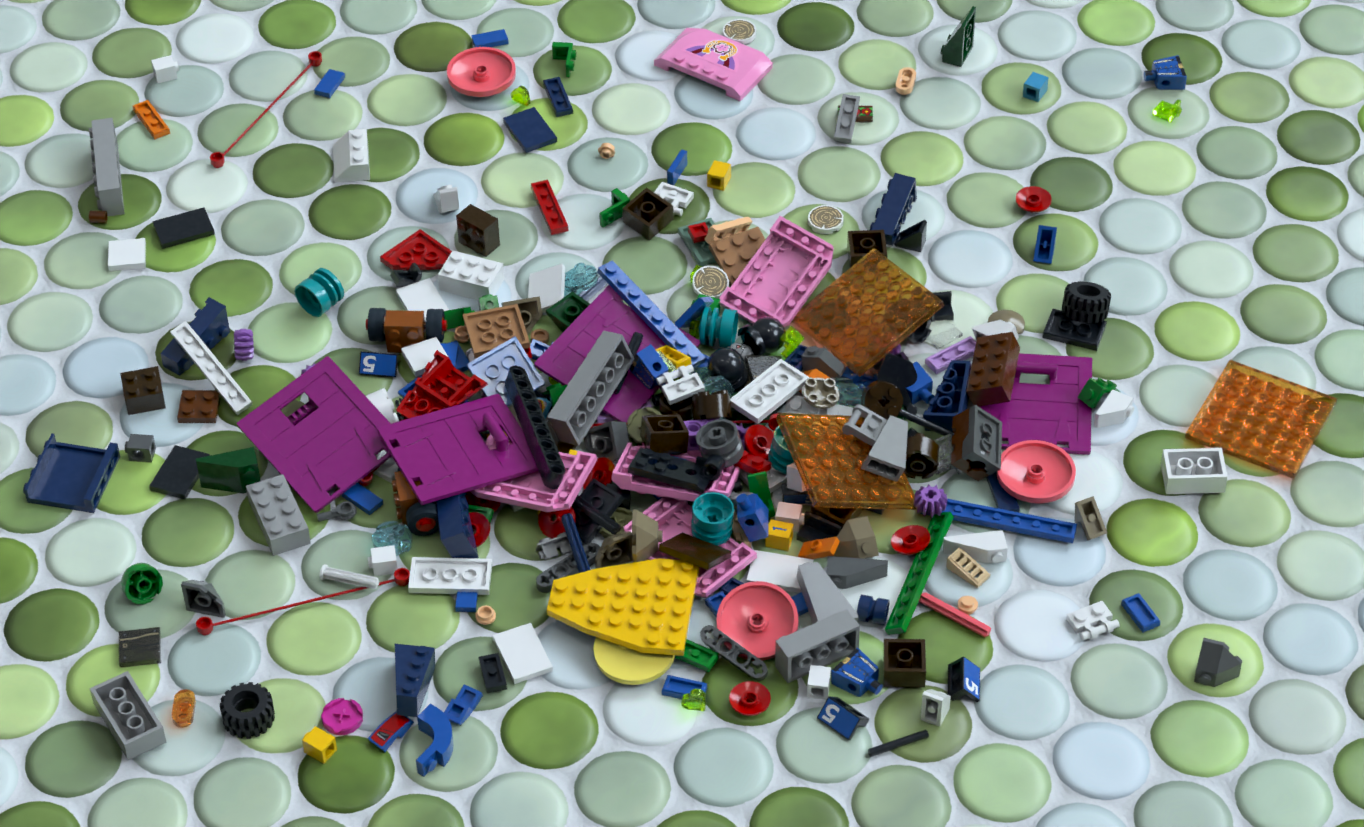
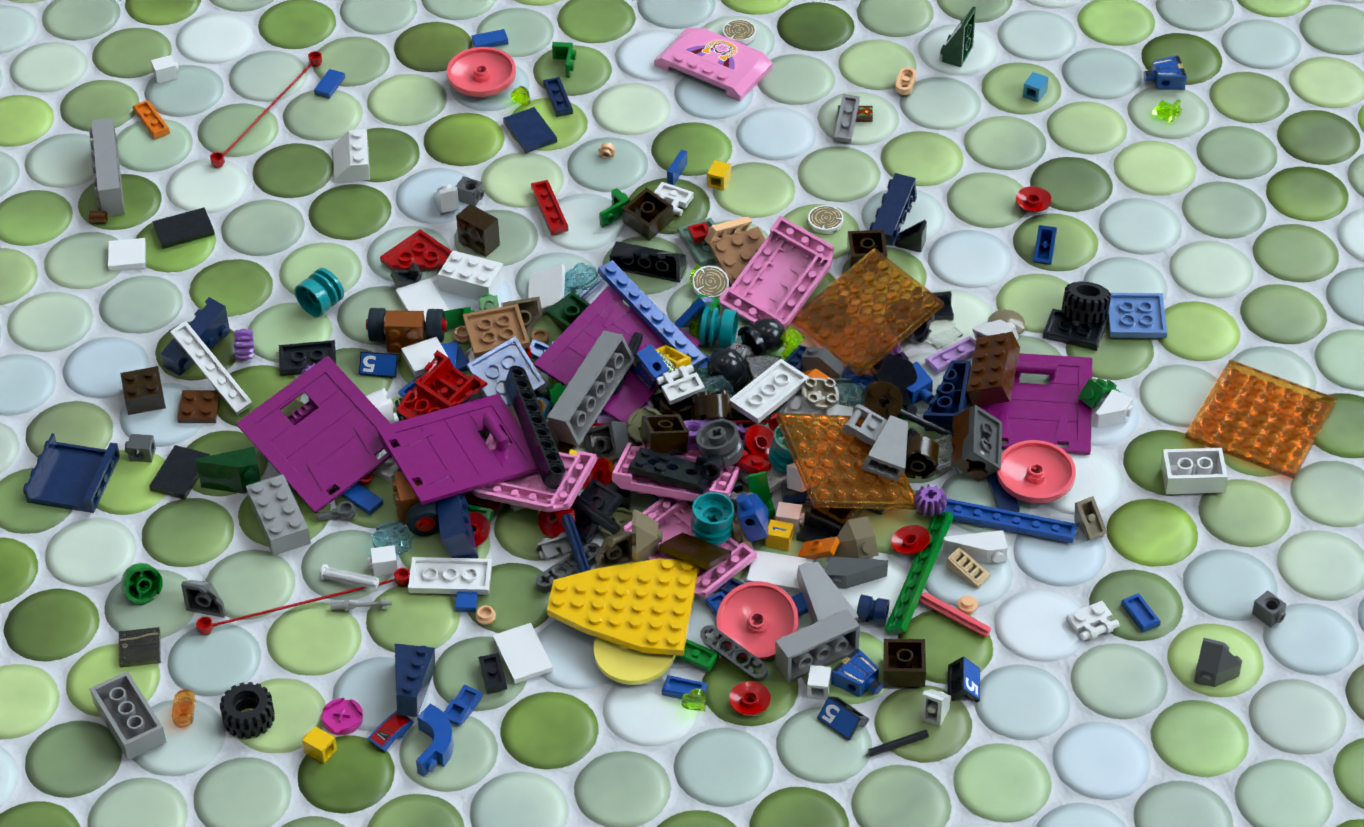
(296, 356): none -> black tile
(347, 605): none -> light grey piece
(470, 191): none -> dark grey brick
(649, 261): none -> black wedge
(1137, 315): none -> medium blue plate
(1269, 609): none -> dark grey brick

